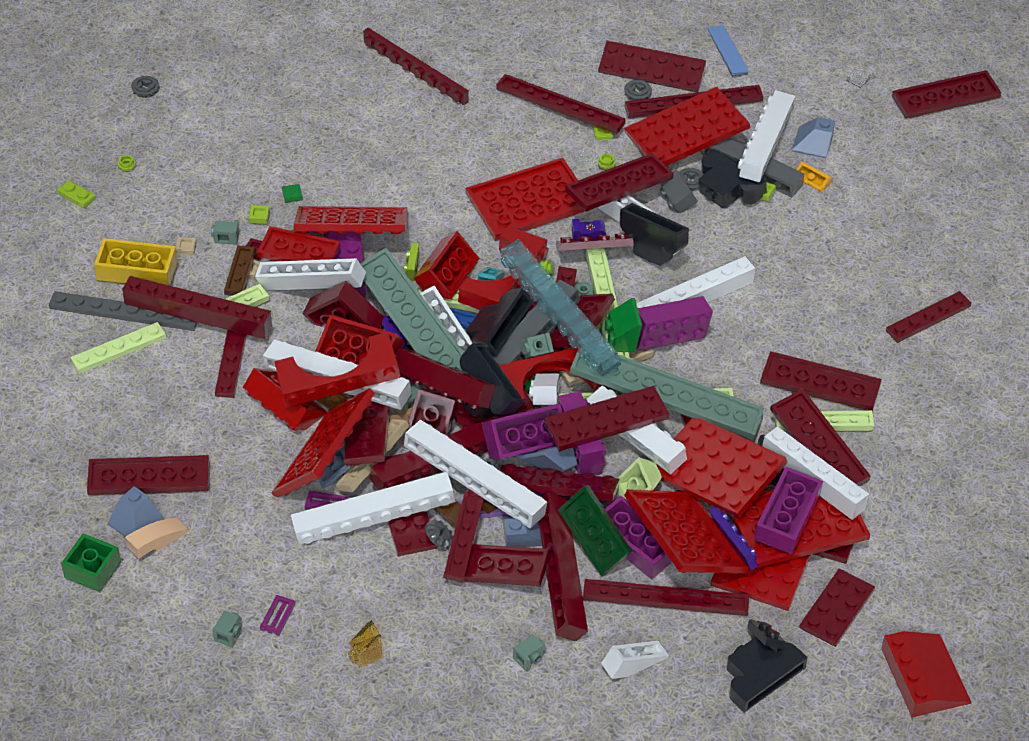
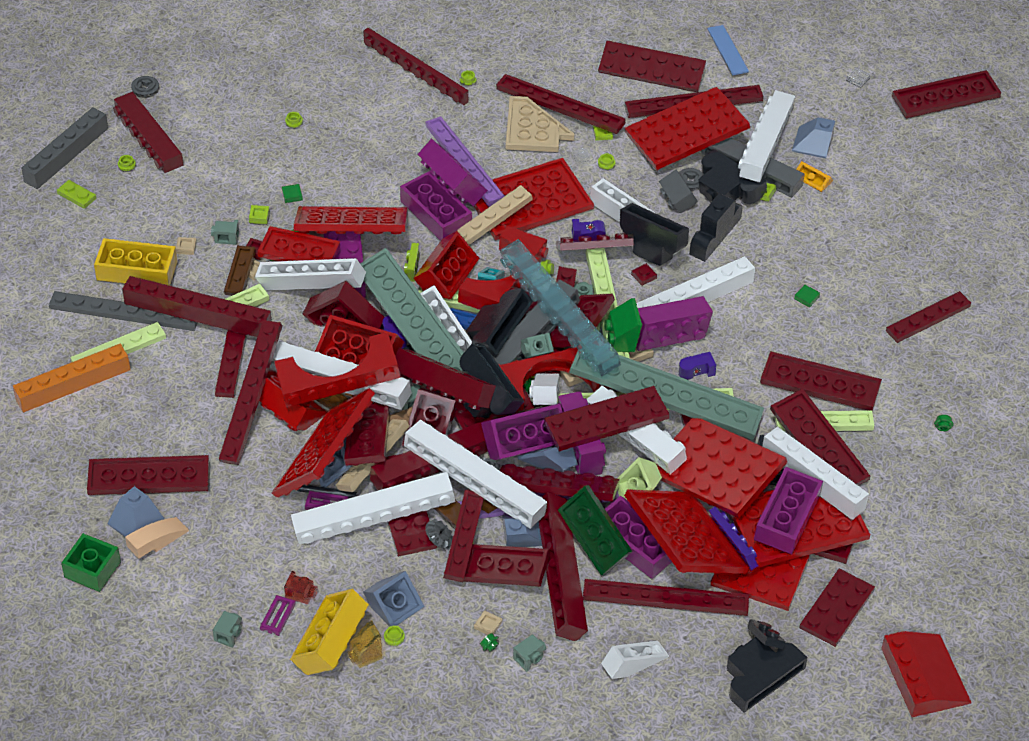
(64, 148): none -> dark grey brick
(71, 377): none -> orange brick
(148, 132): none -> dark red brick
(250, 392): none -> dark red plate
(293, 119): none -> lime plate
(300, 588): none -> clear red brick
(306, 489): none -> black bar
(329, 632): none -> yellow brick
(394, 598): none -> sand blue slope
(394, 635): none -> lime plate
(434, 205): none -> magenta brick
(451, 173): none -> magenta brick
(456, 148): none -> medium lavender tile
(468, 77): none -> lime plate
(488, 623): none -> tan tile
(489, 642): none -> green plate
(495, 214): none -> tan plate
(533, 128): none -> tan wing
(619, 182): dark red plate -> none
(642, 86): dark grey gear -> none
(644, 274): none -> dark red plate
(697, 365): none -> dark purple leg
(715, 225): none -> black brick
(807, 296): none -> green tile
(943, 423): none -> green plate

